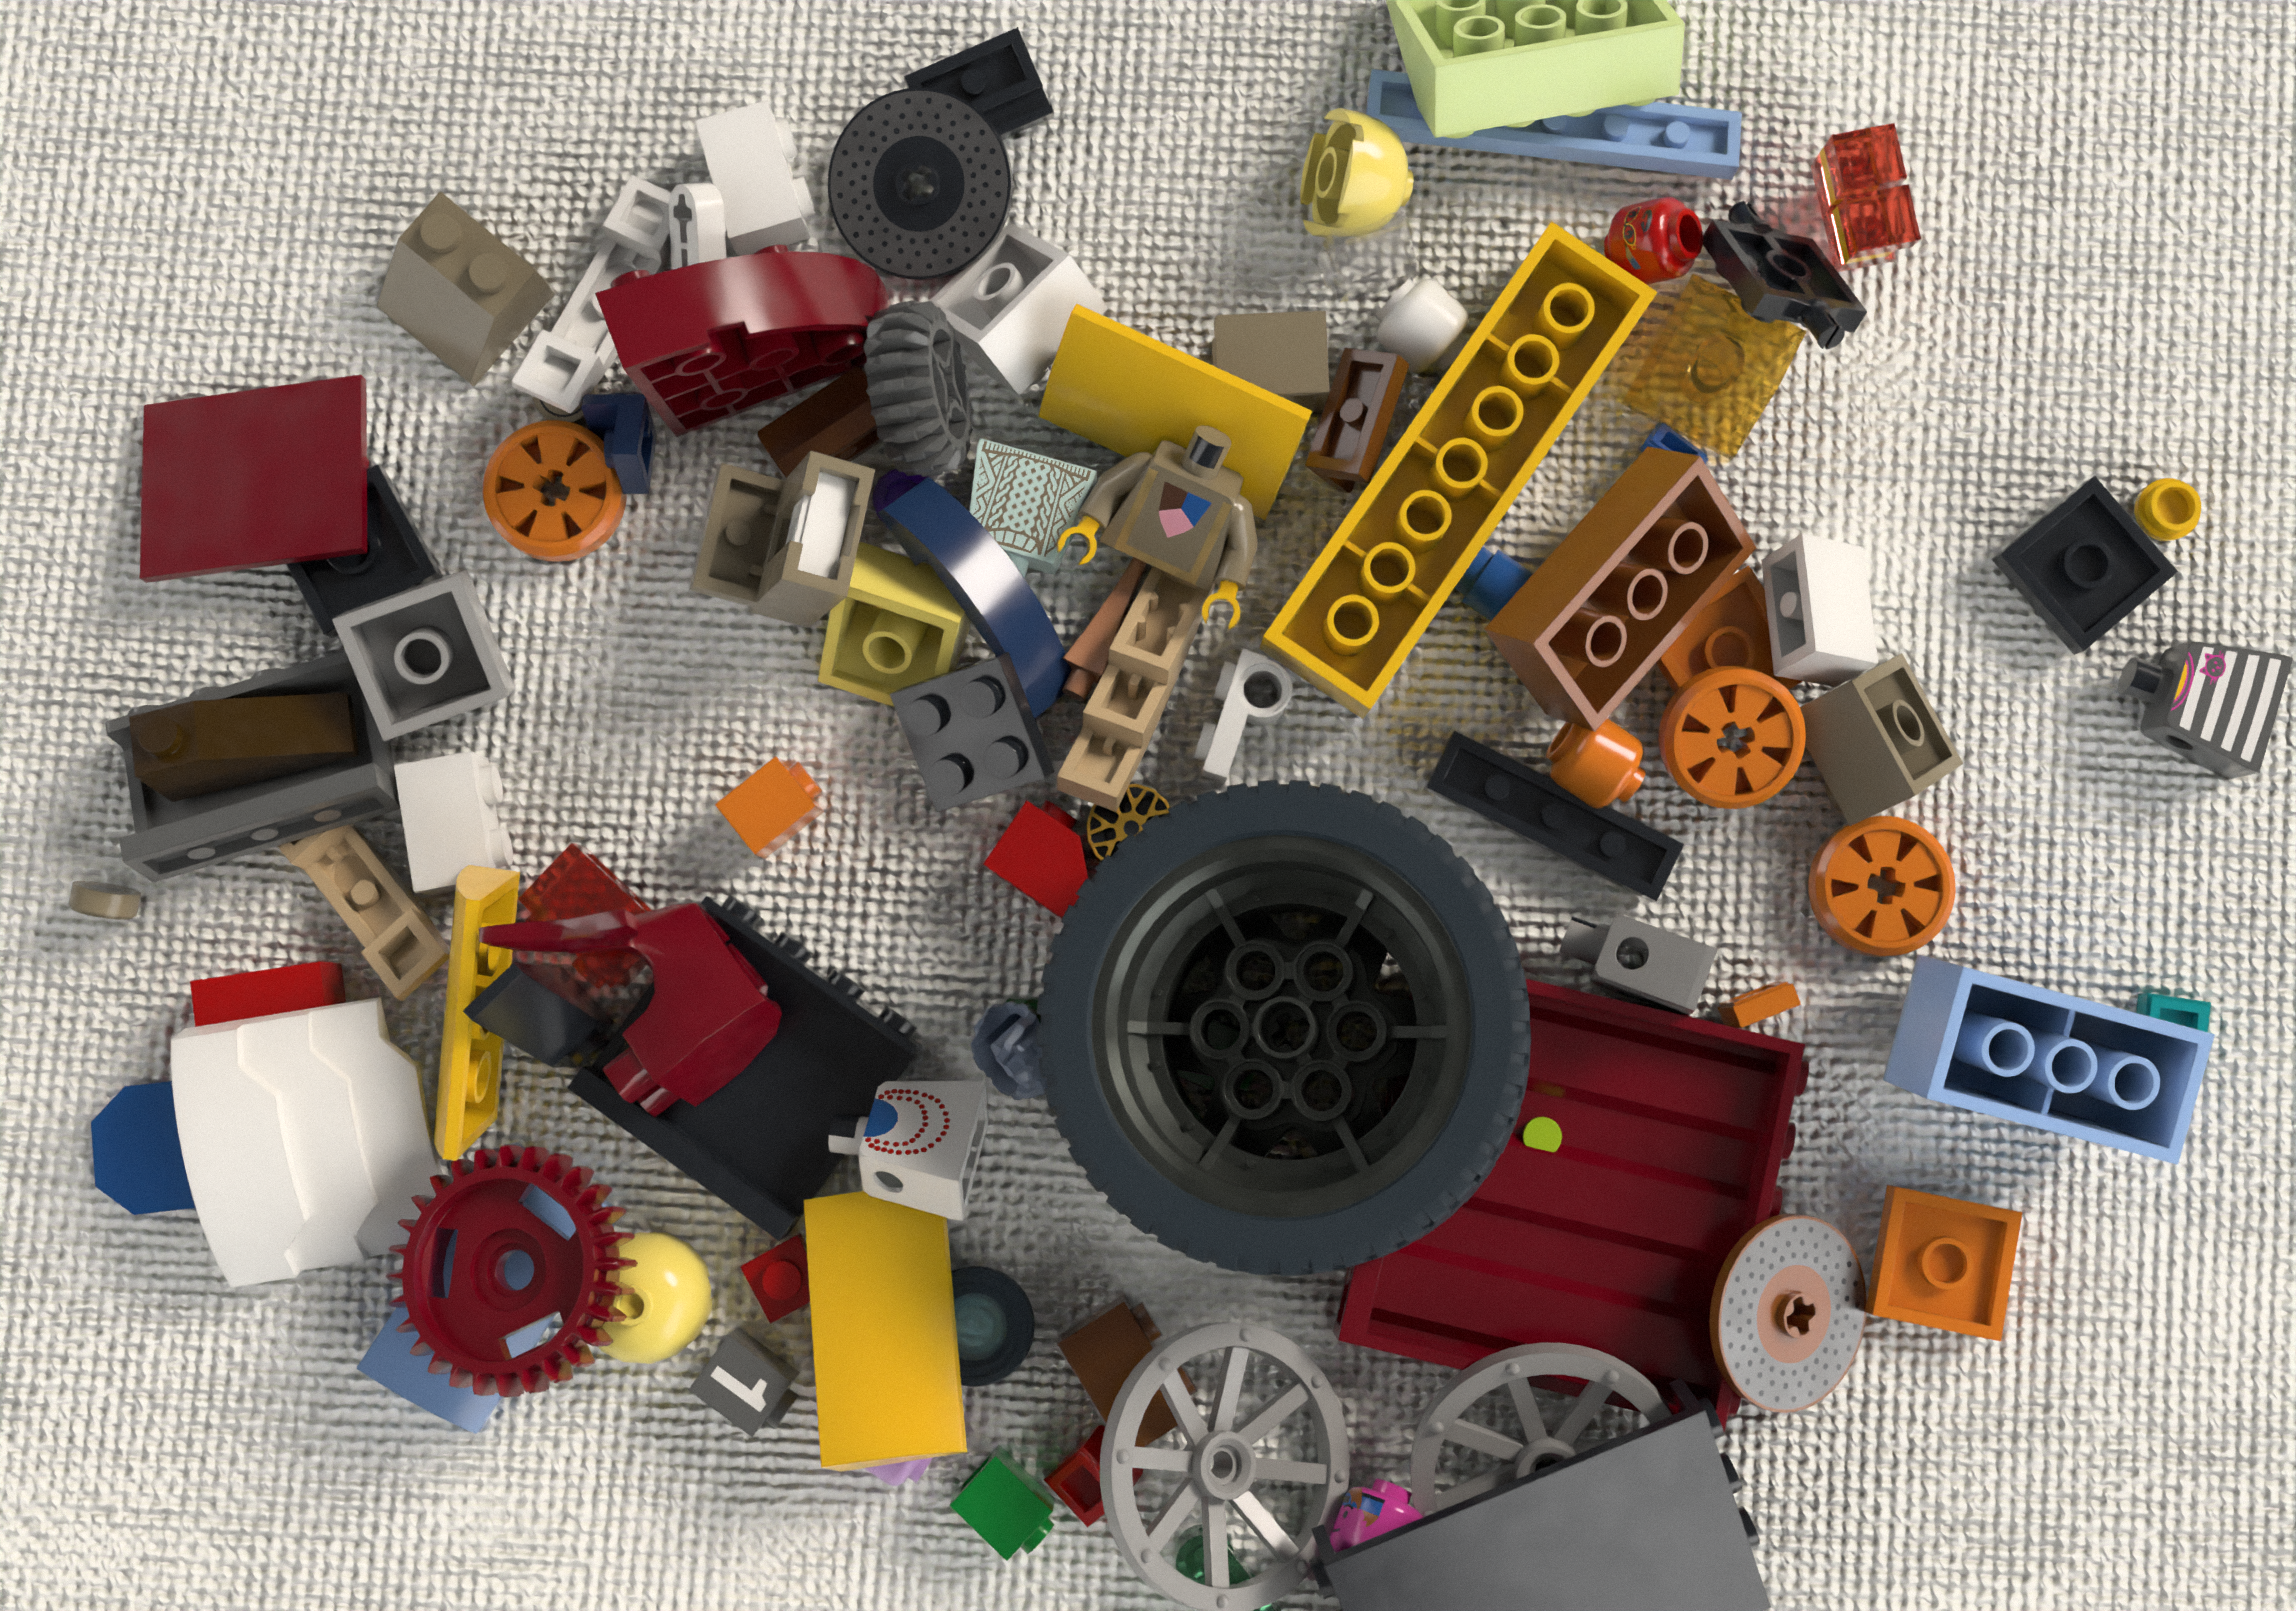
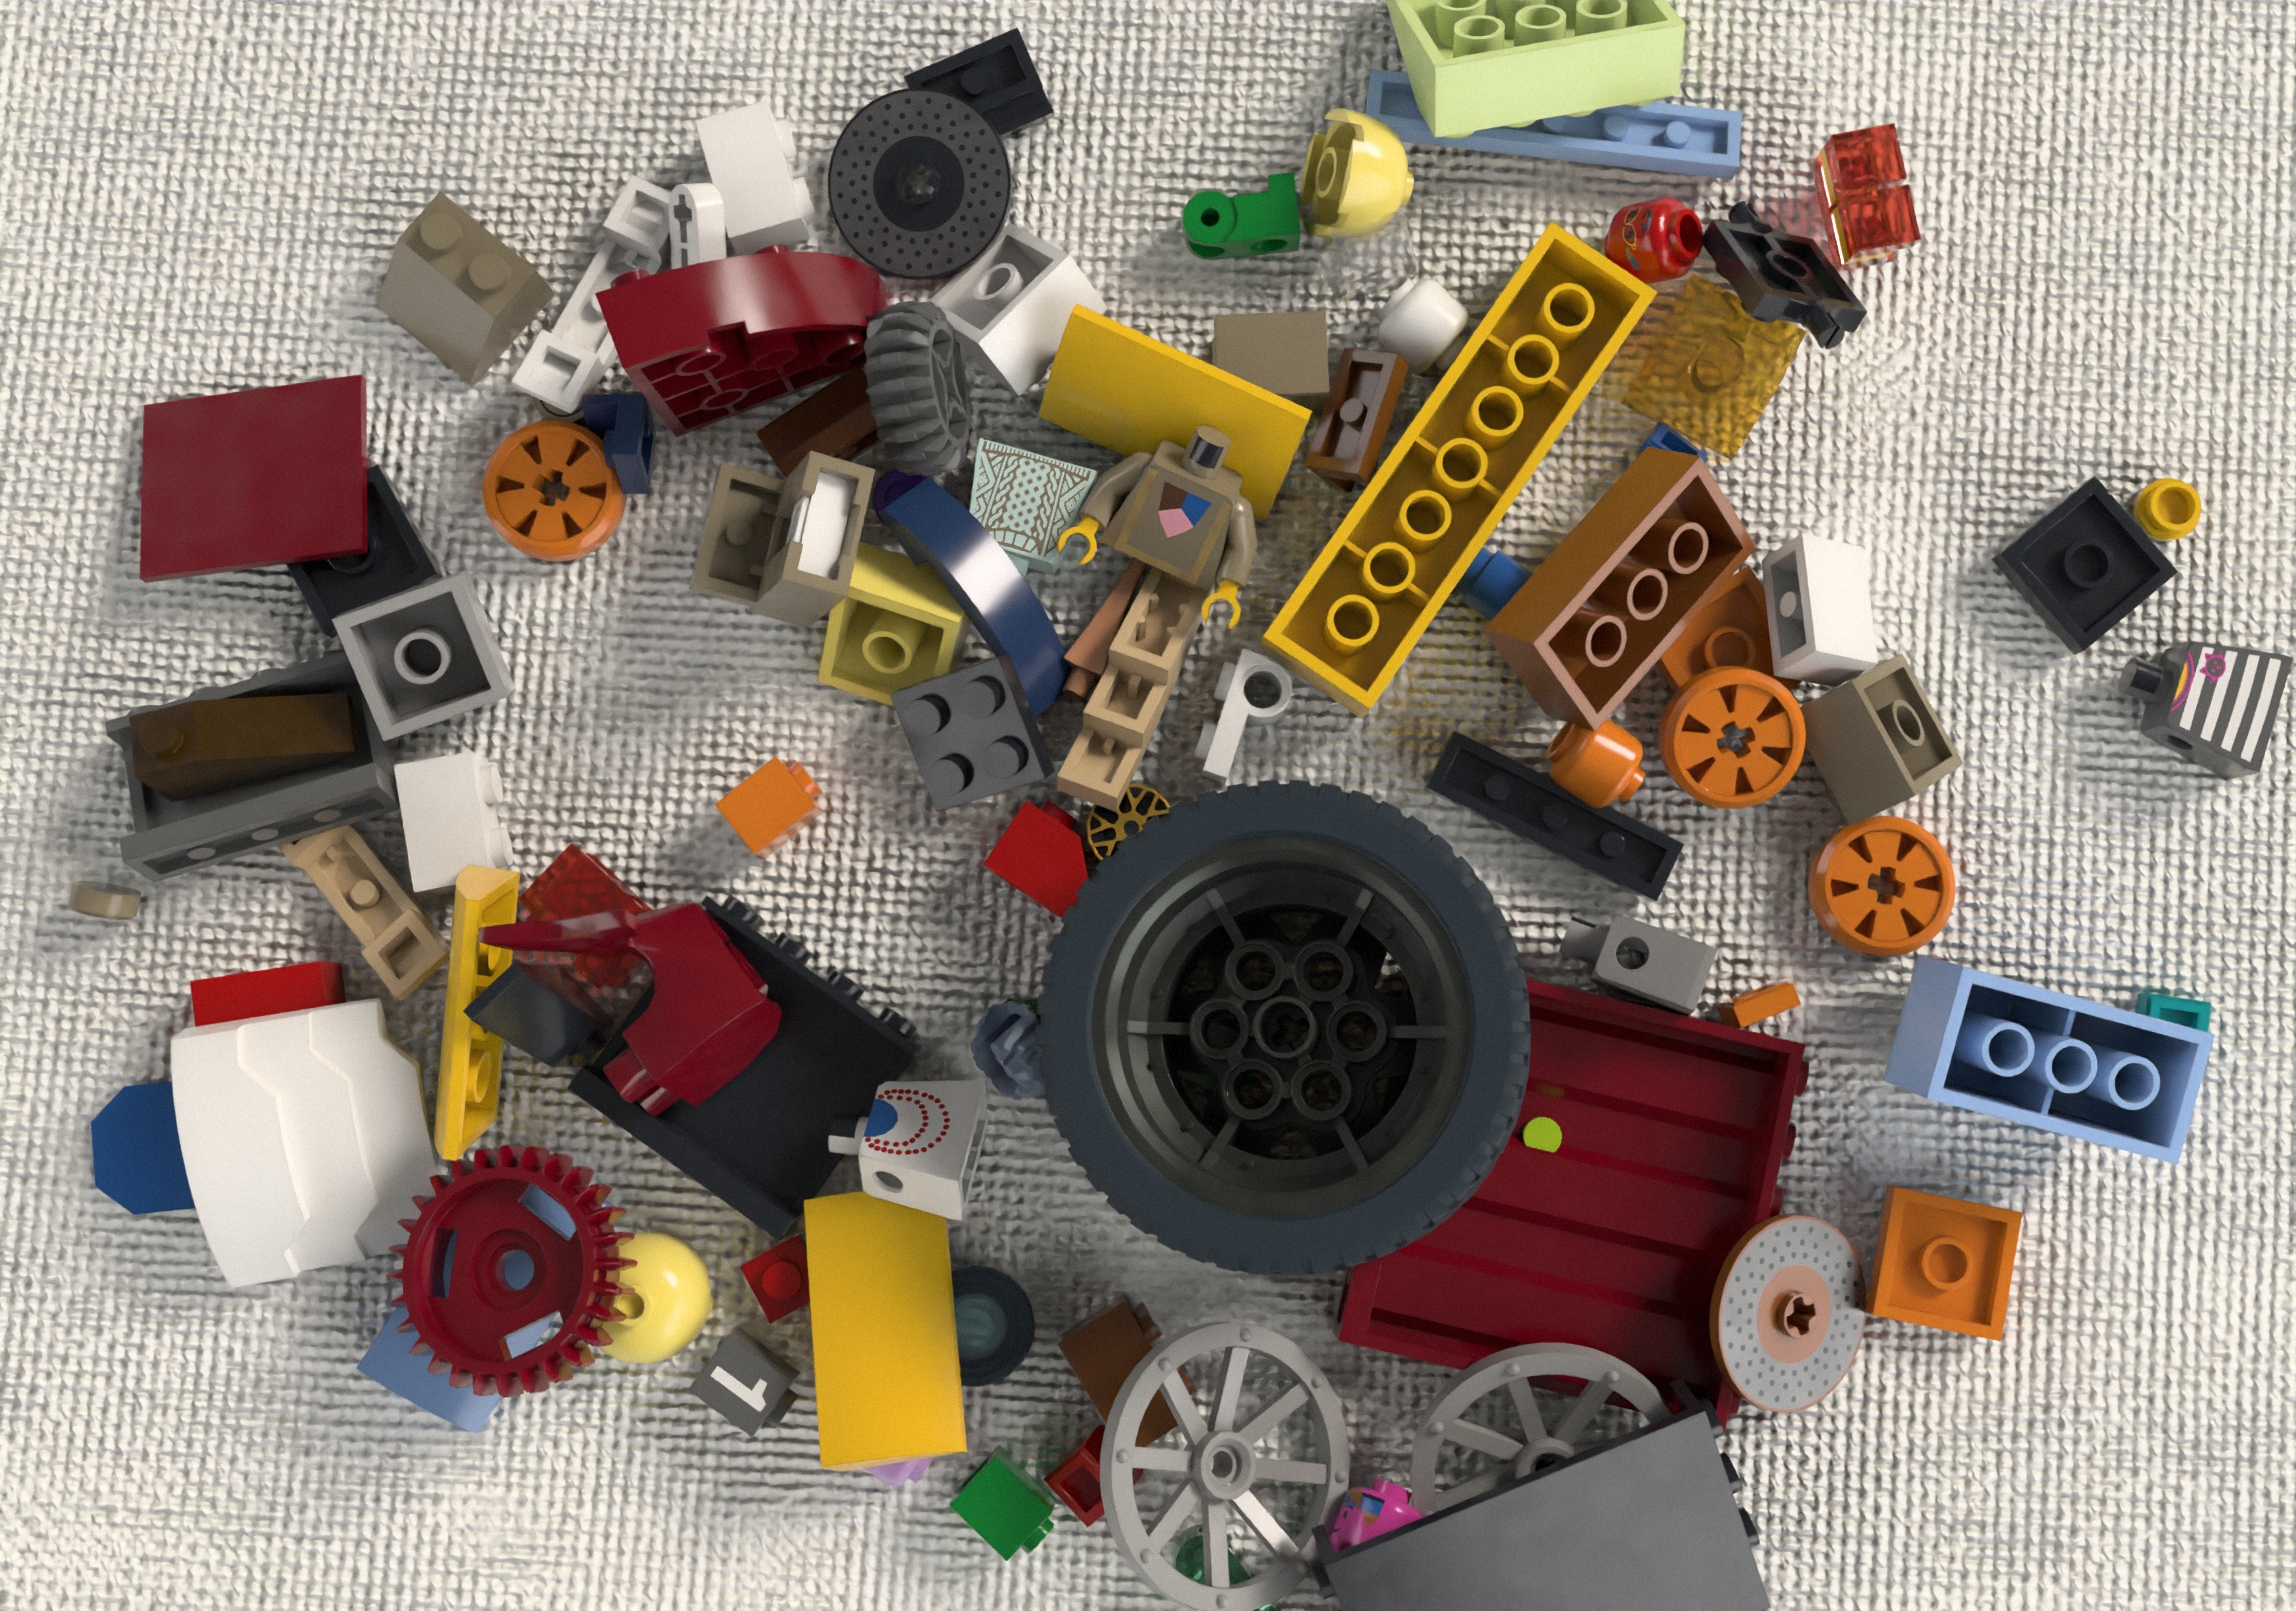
(1243, 224): none -> green leg

